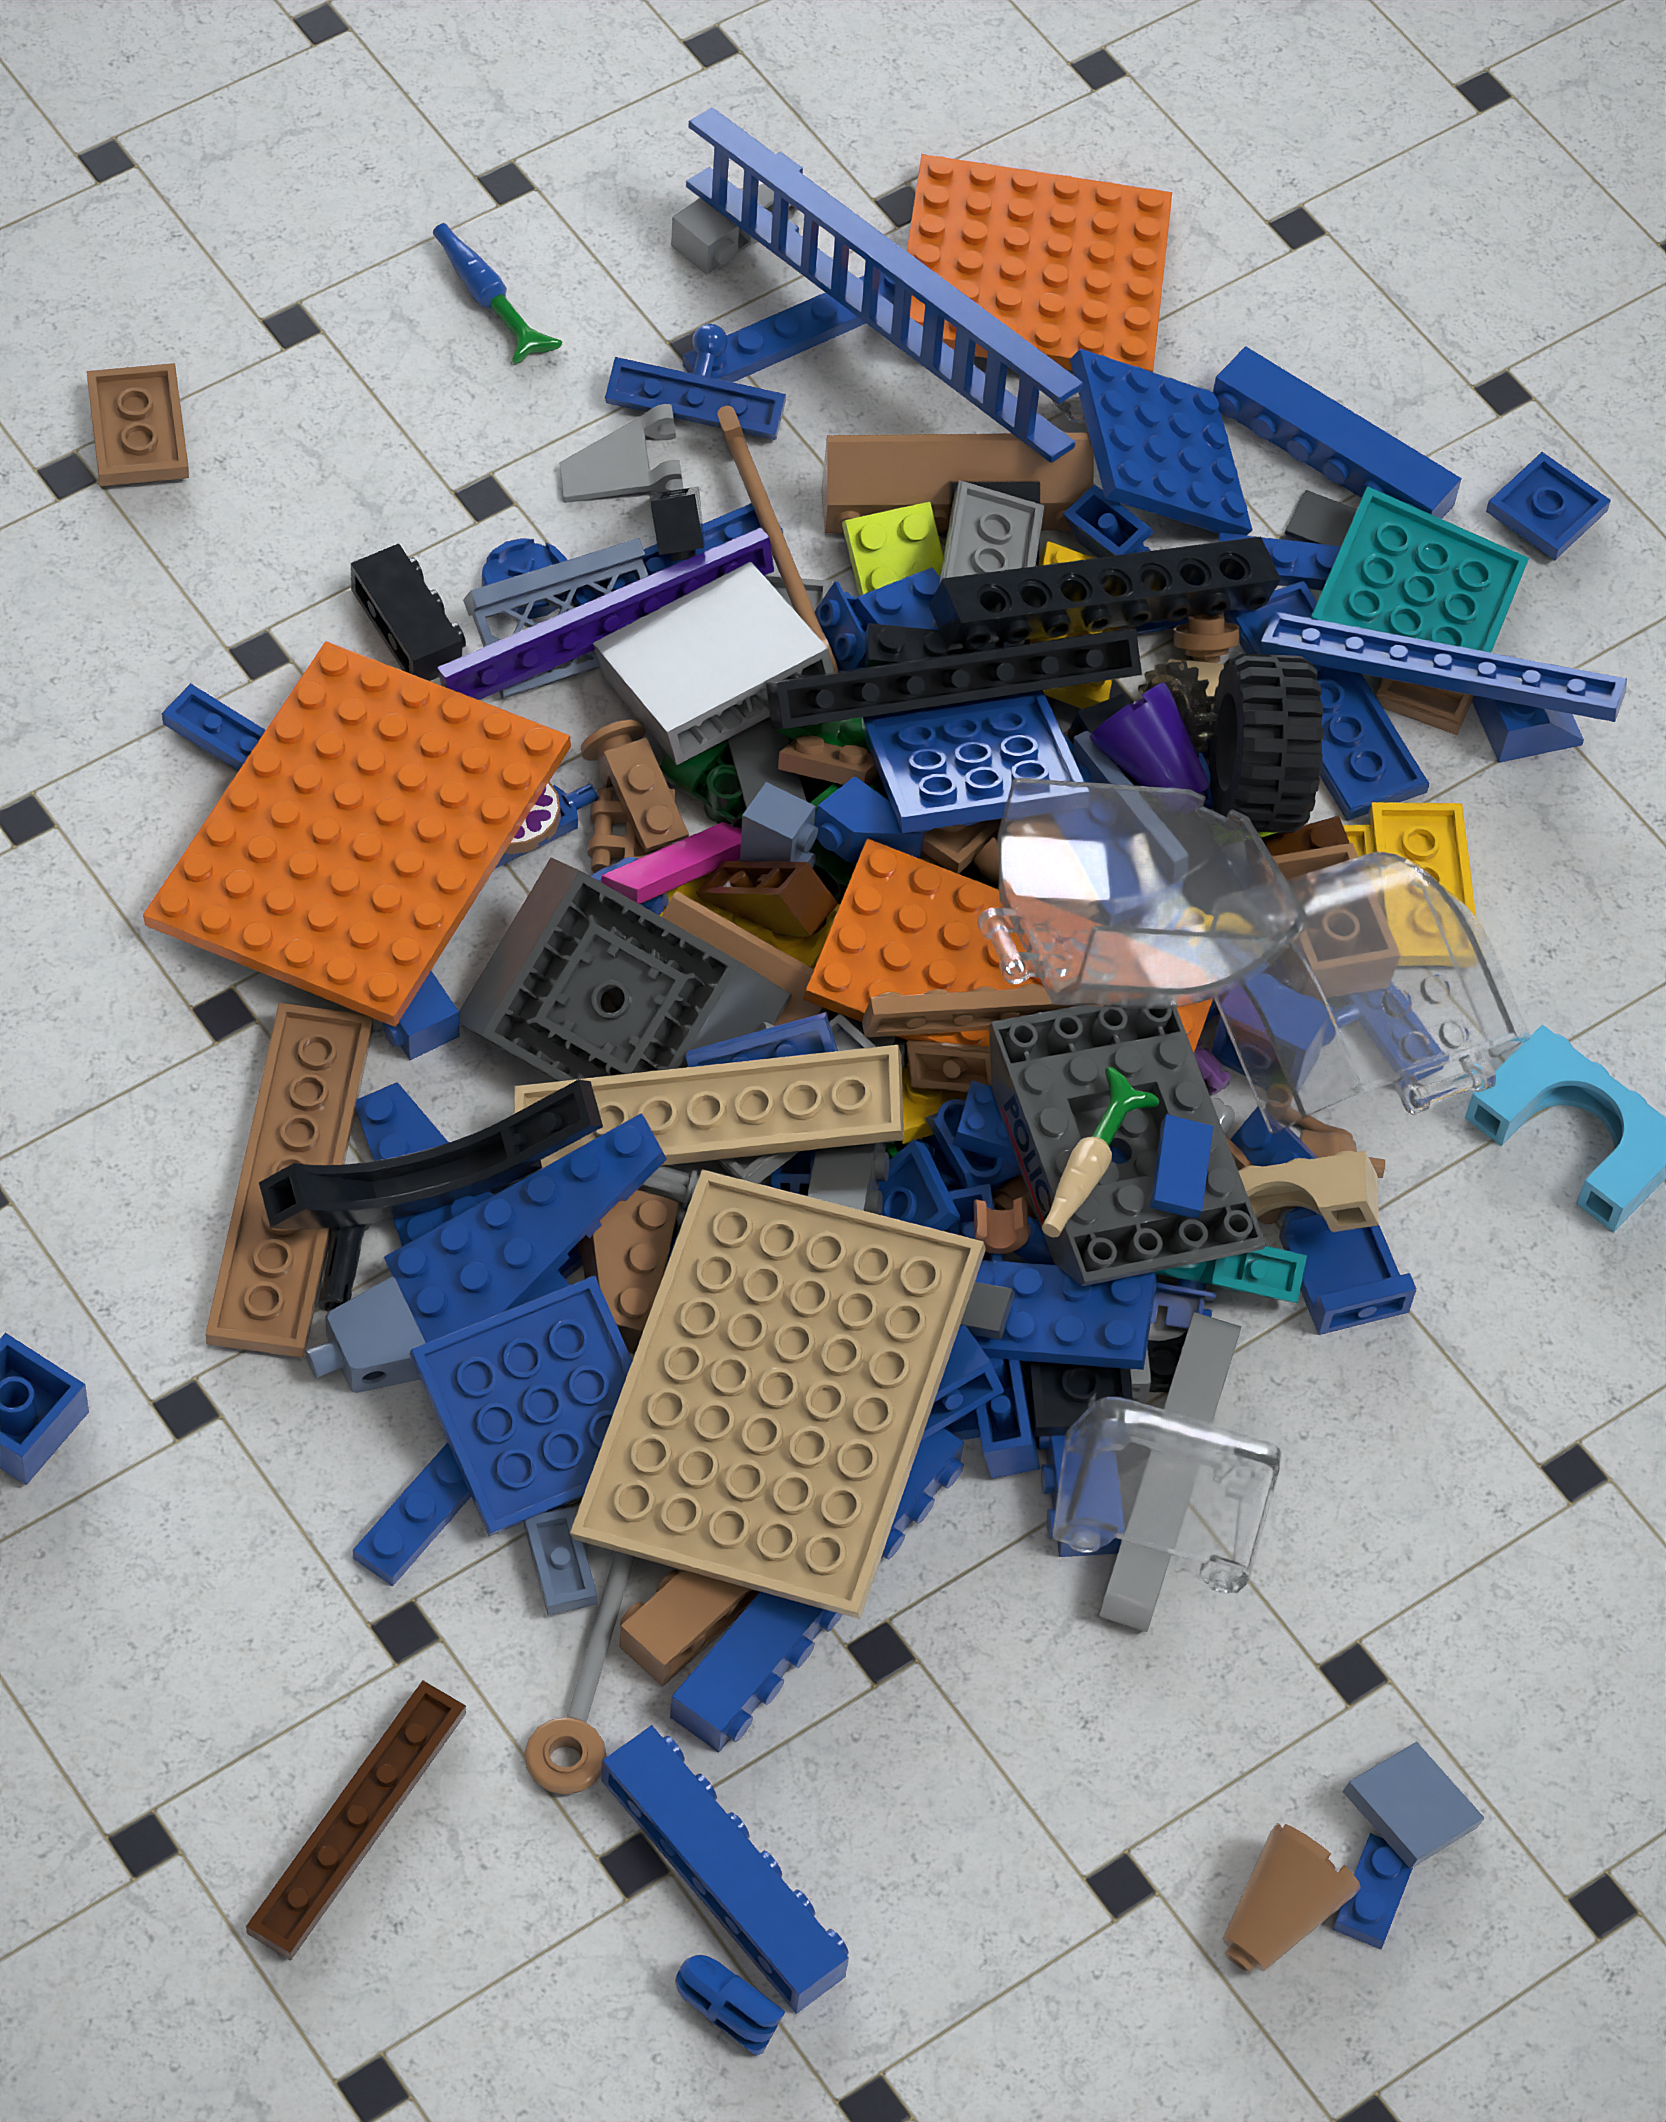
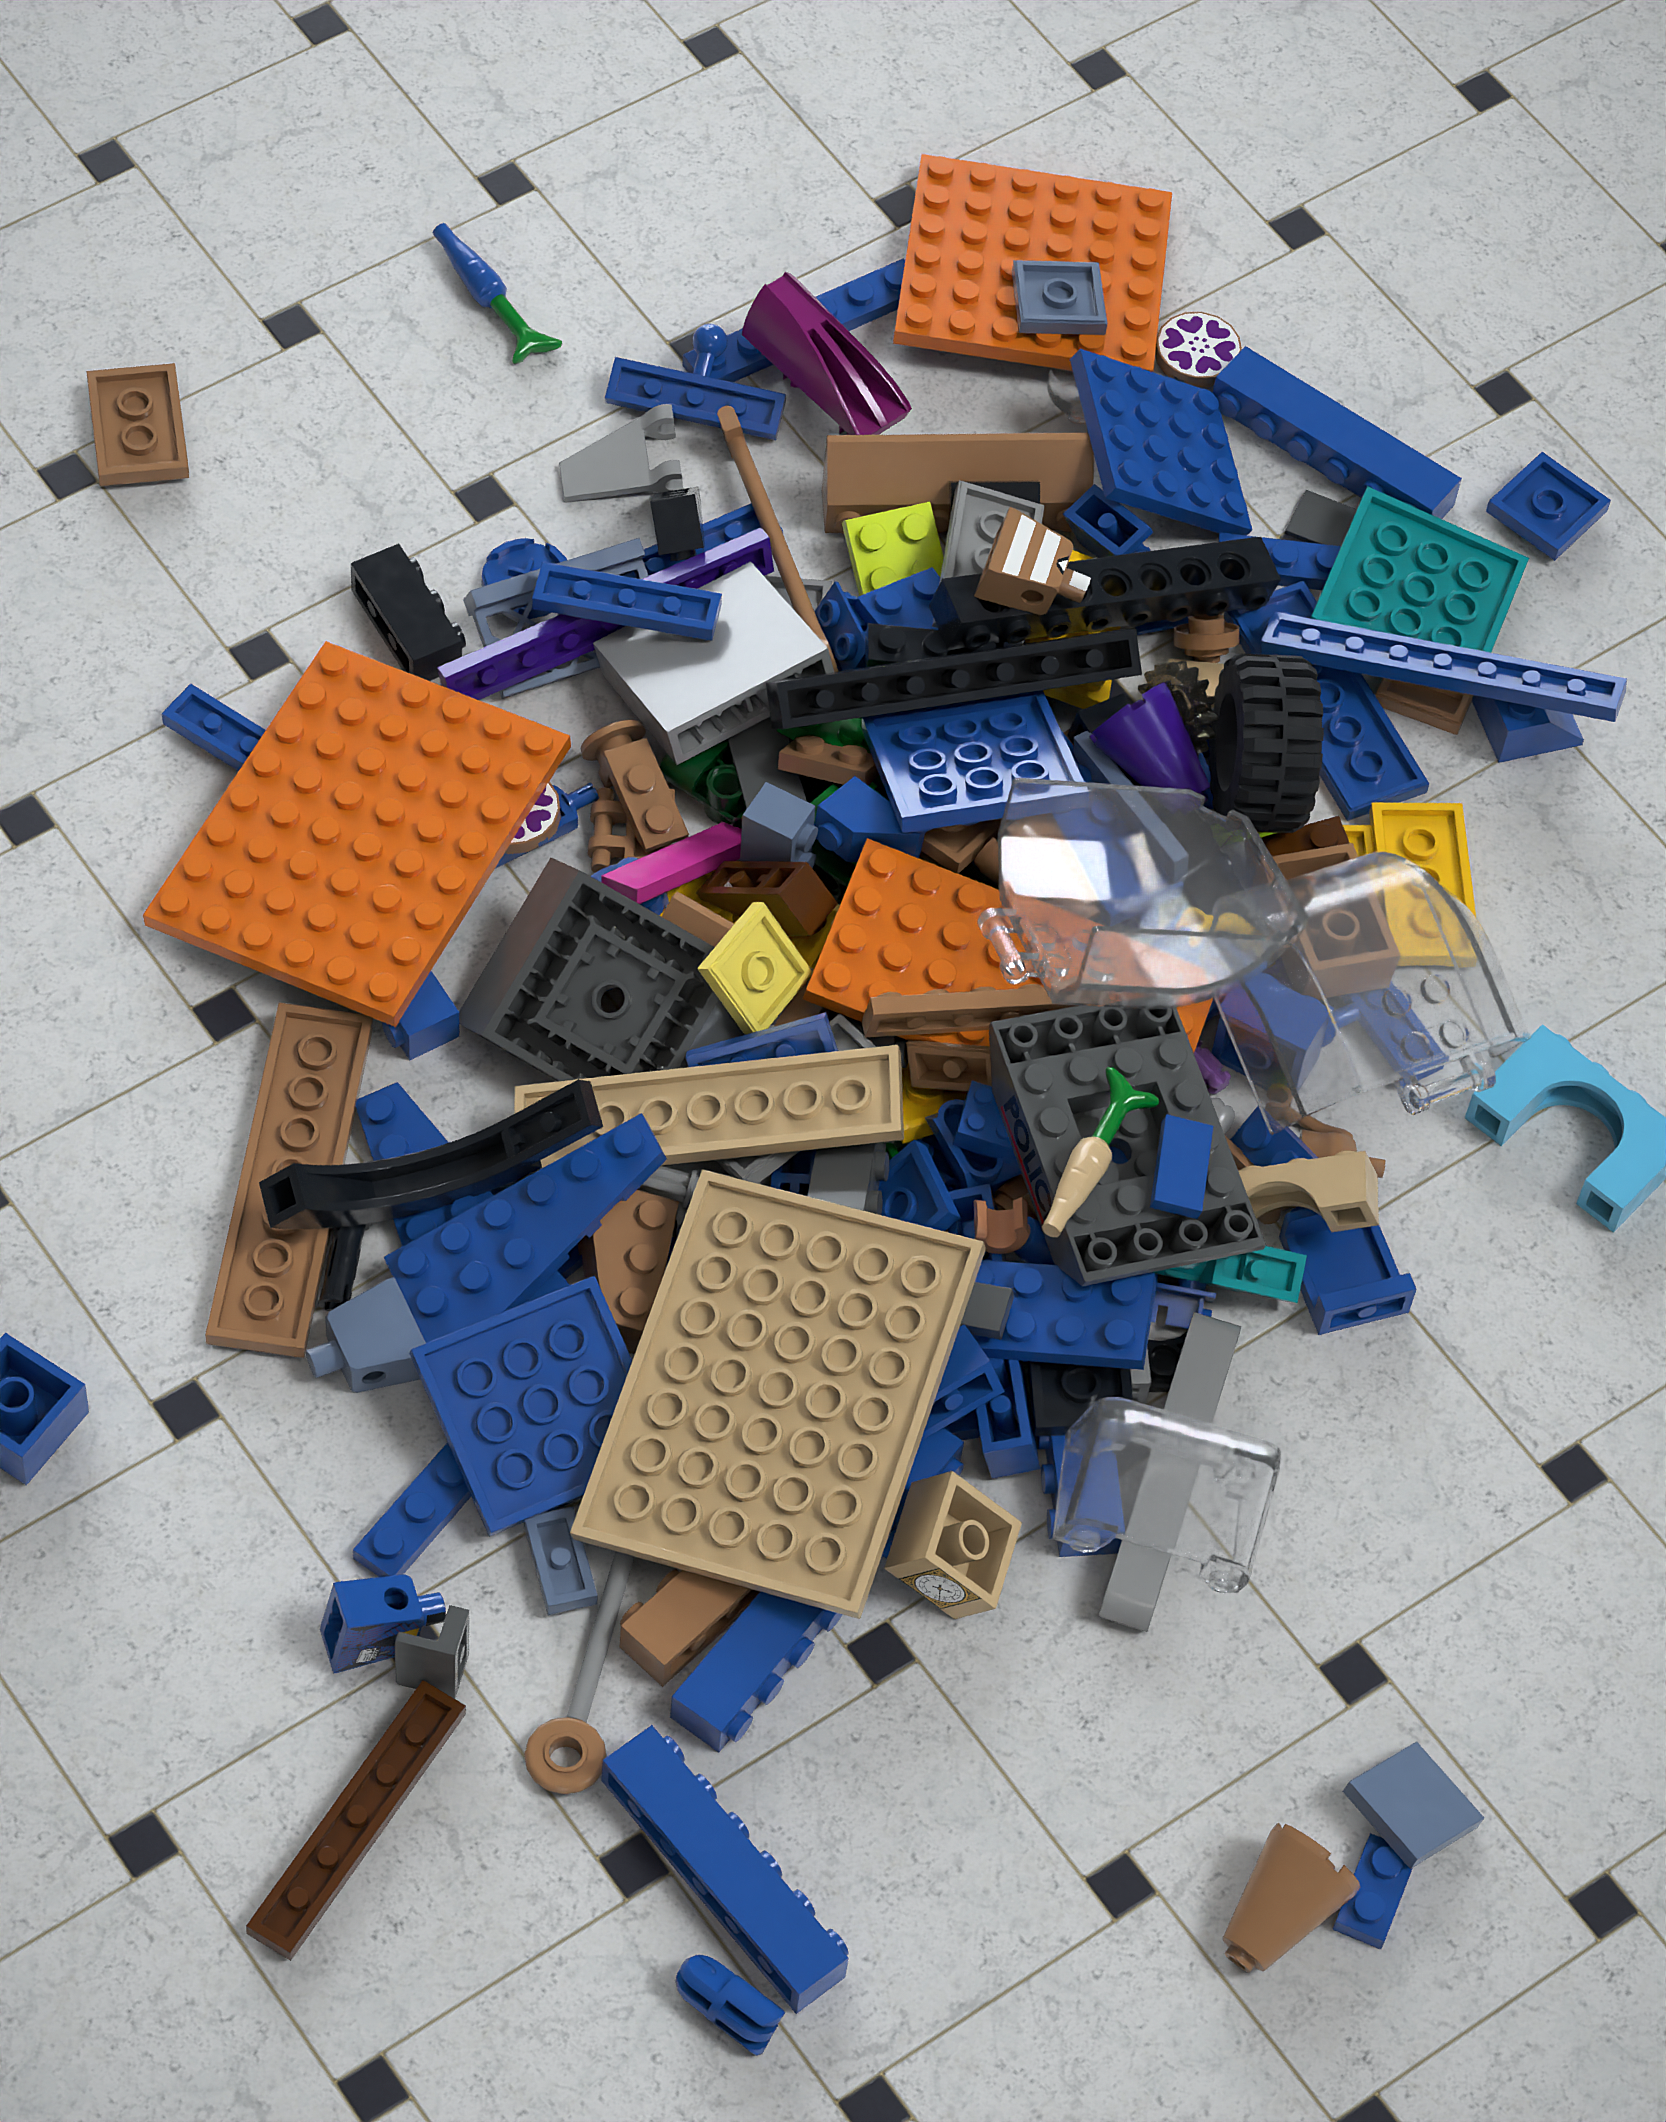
(369, 1613): none -> blue torso
(435, 1662): none -> dark grey panel
(627, 601): none -> blue plate
(710, 237): light grey slope -> none
(755, 969): none -> light yellow tile
(823, 358): none -> magenta piece
(862, 298): ladder -> none
(953, 1545): none -> tan brick
(1029, 566): none -> medium nougat torso
(1059, 297): none -> sand blue tile
(1196, 347): none -> tile

